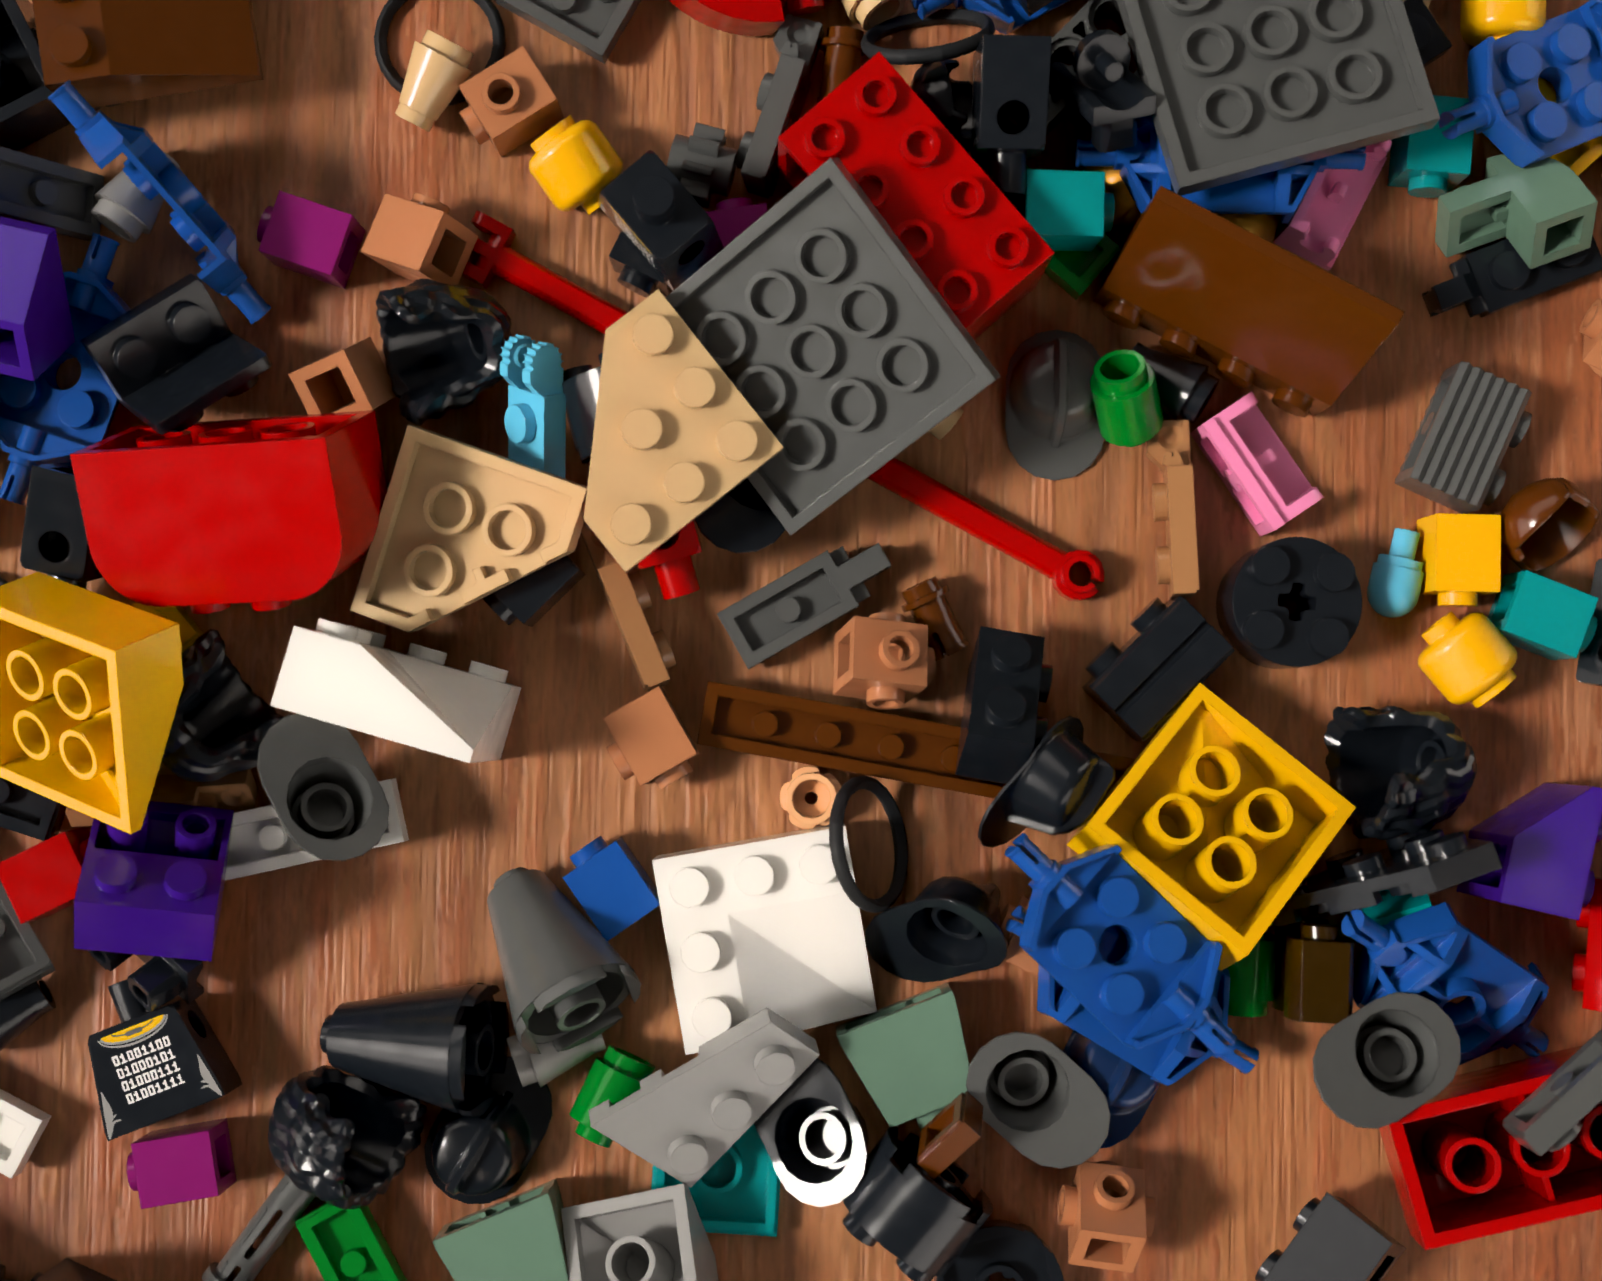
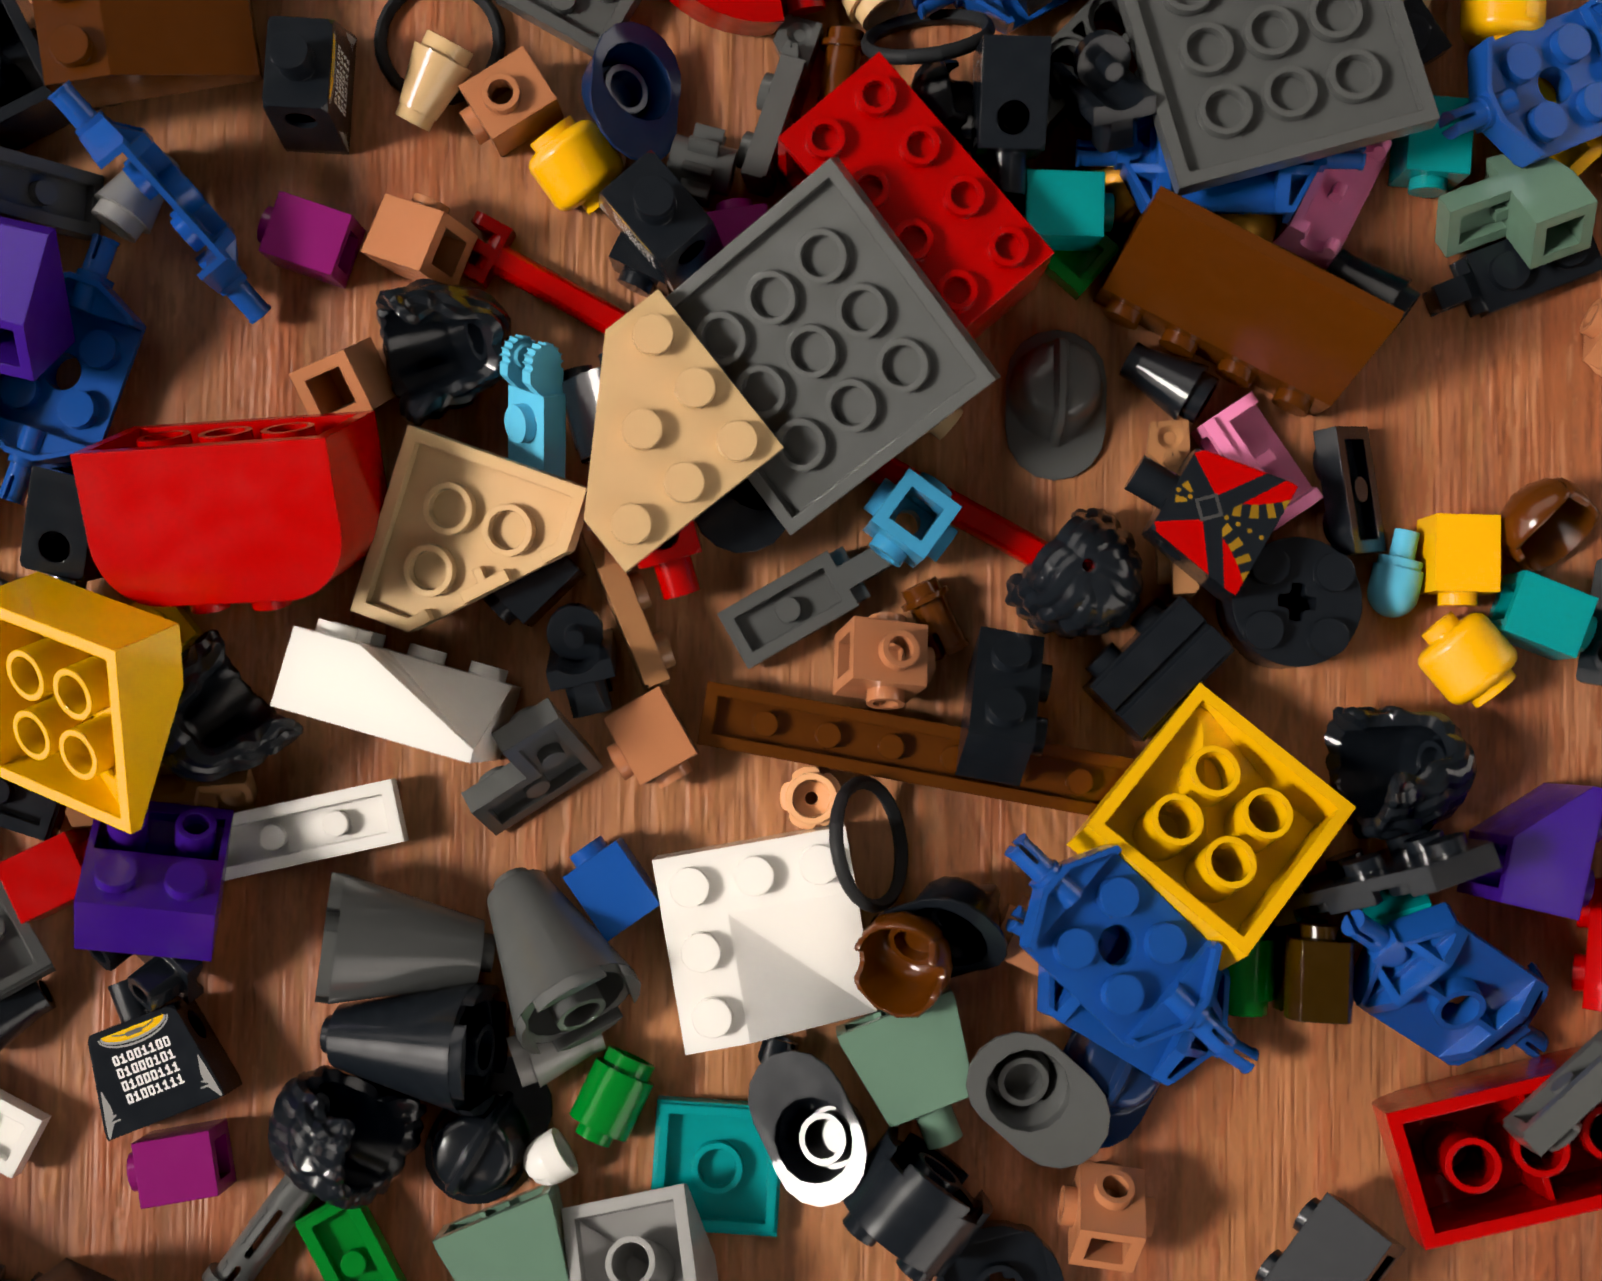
(174, 357): black bracket -> none
(311, 74): none -> black torso
(322, 788): dark grey piece -> none
(395, 944): none -> dark grey cone
(544, 760): none -> dark grey plate
(550, 1159): none -> white hinge
(581, 658): none -> black hips
(633, 90): none -> dark blue piece
(707, 1104): light grey wing -> none
(903, 964): none -> reddish brown hair
(927, 502): none -> dark azure brick
(950, 1134): reddish brown tile -> none
(1052, 790): black piece -> none
(1073, 602): none -> black hair
(1126, 398): green brick -> none
(1210, 515): none -> torso
(1349, 490): none -> black plate
(1375, 280): none -> black cone
(1386, 1060): dark grey piece -> none
(1465, 439): dark grey brick -> none

